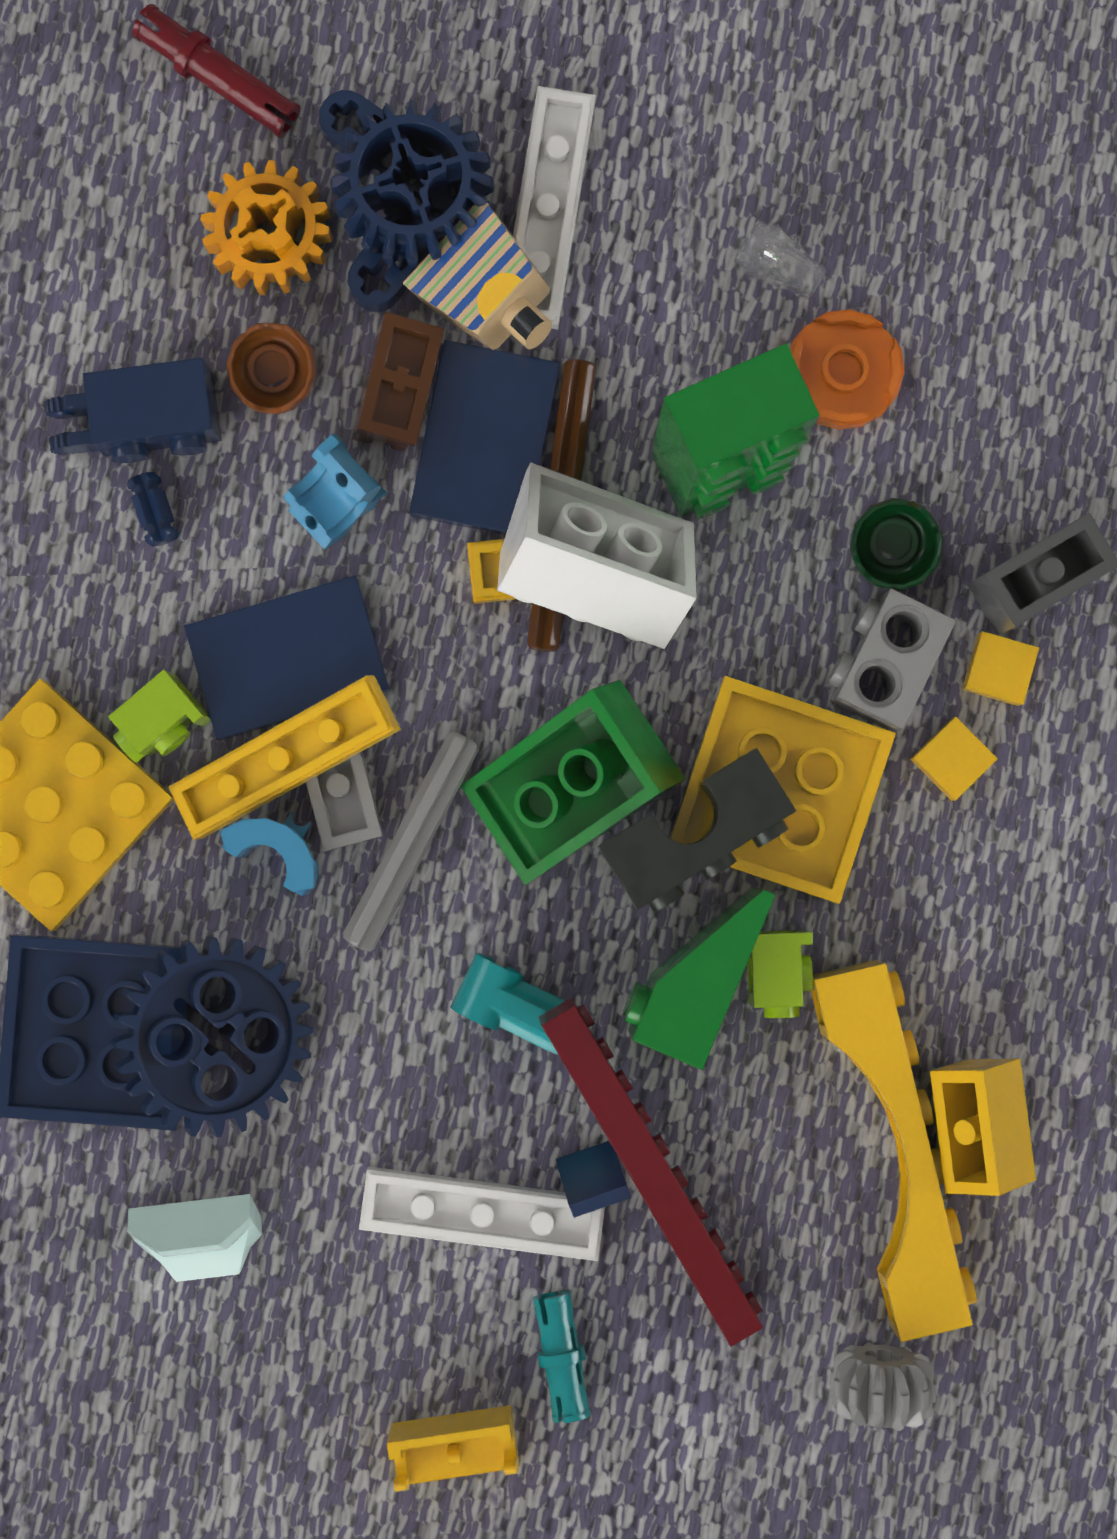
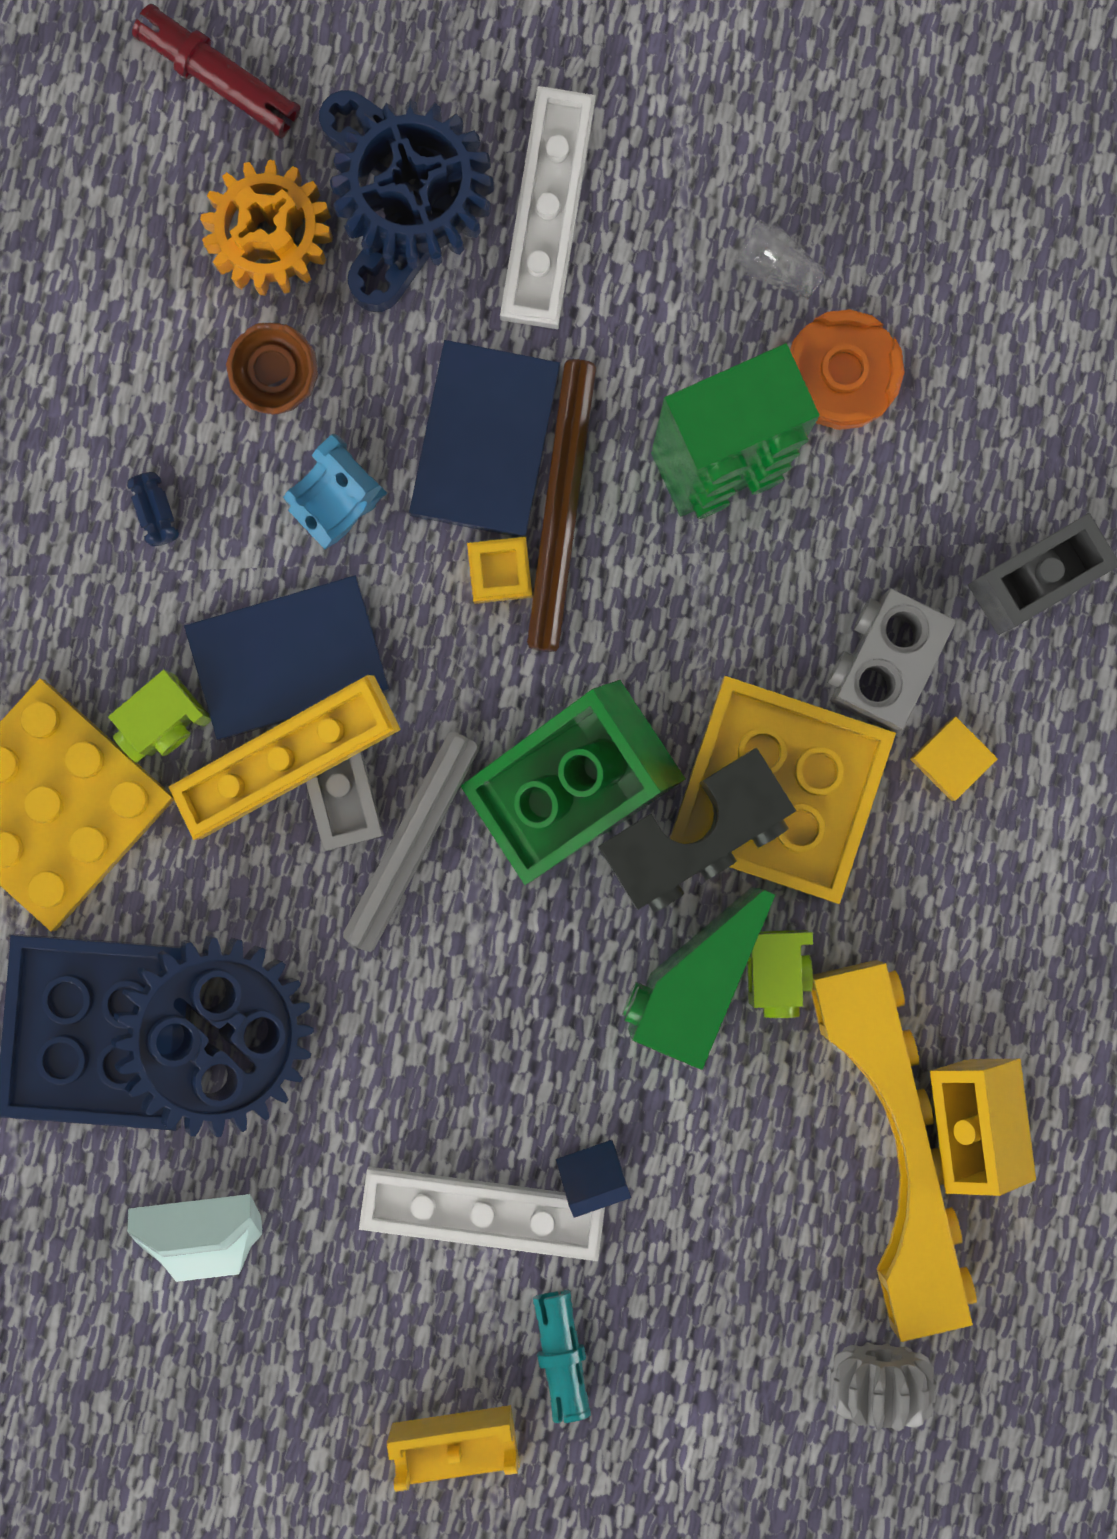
(141, 411): dark blue hinge -> none
(285, 838): dark azure piece -> none
(397, 382): reddish brown hinge -> none
(484, 284): torso -> none
(504, 1000): teal piece -> none
(598, 557): white slope -> none
(650, 1171): dark red piece -> none
(902, 531): dark green hair -> none
(1000, 668): yellow tile -> none

